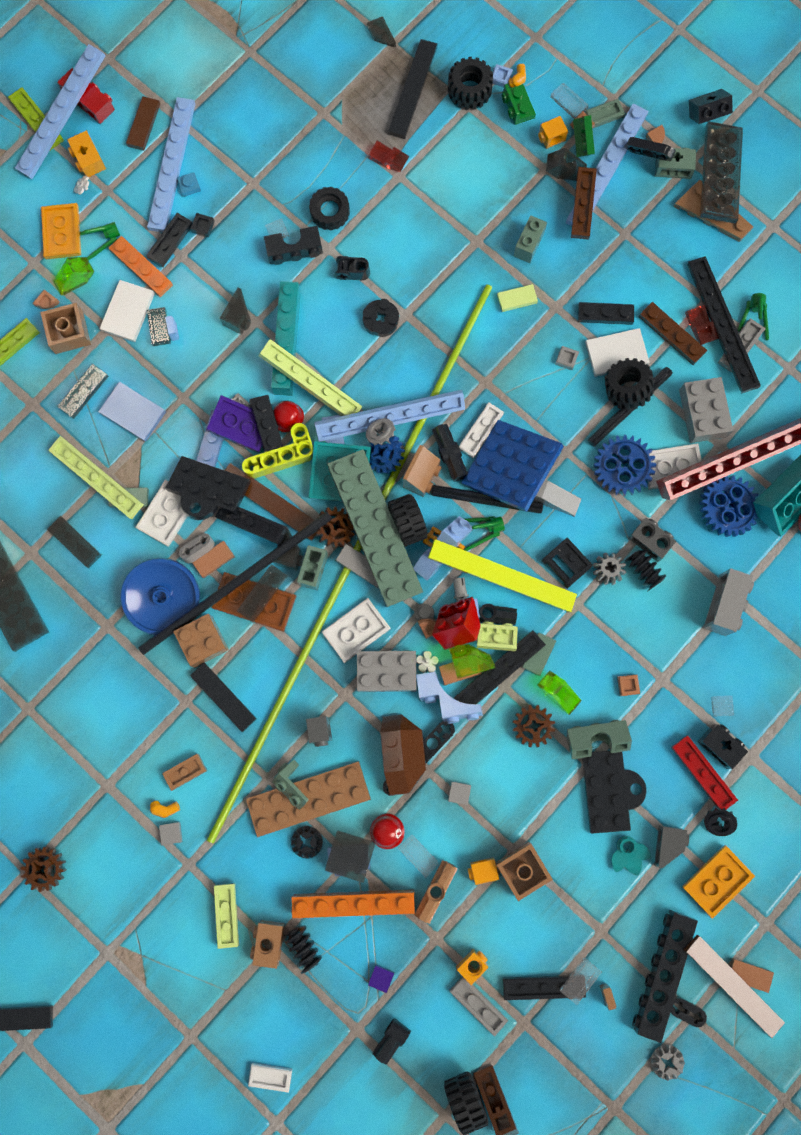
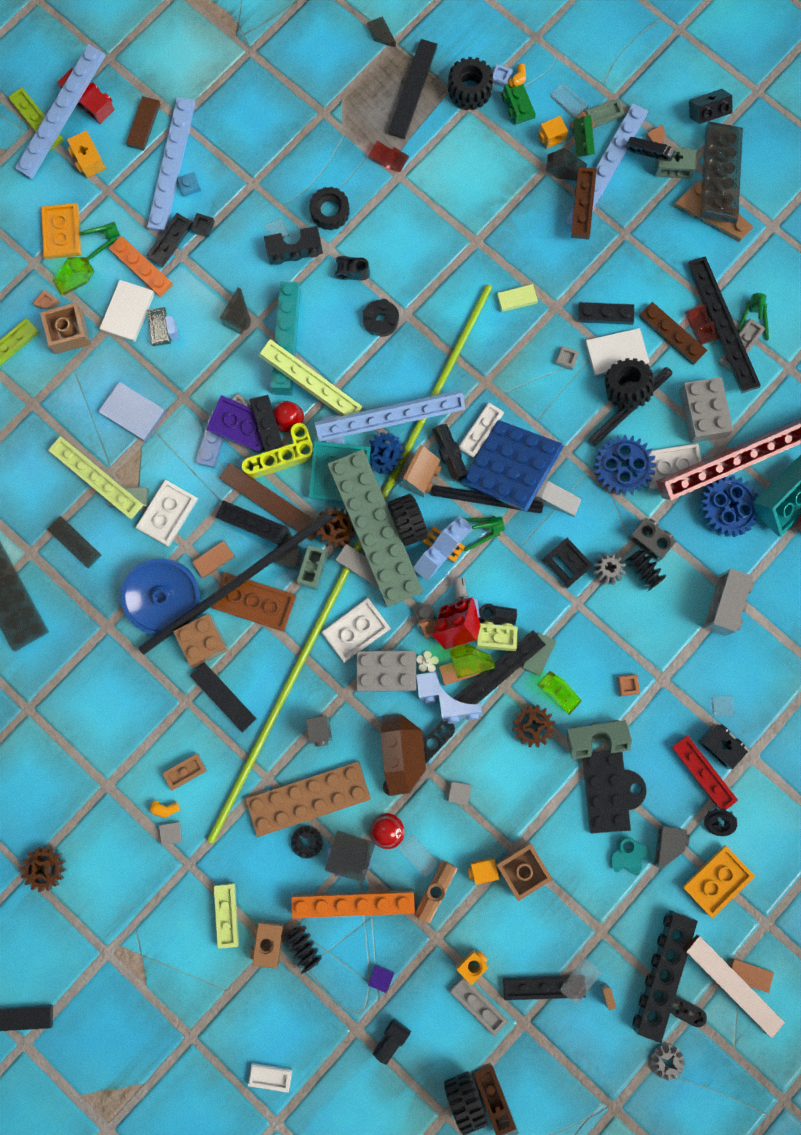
(81, 185): white plant -> none
(83, 391): clear smoke plate -> none
(196, 548): light grey beam -> none
(207, 488): black plate -> none
(262, 593): clear smoke plate -> none
(285, 786): sand green bracket -> none
(378, 426): light grey gear -> none
(502, 575): neon yellow tile -> none
(530, 239): sand green brick -> none

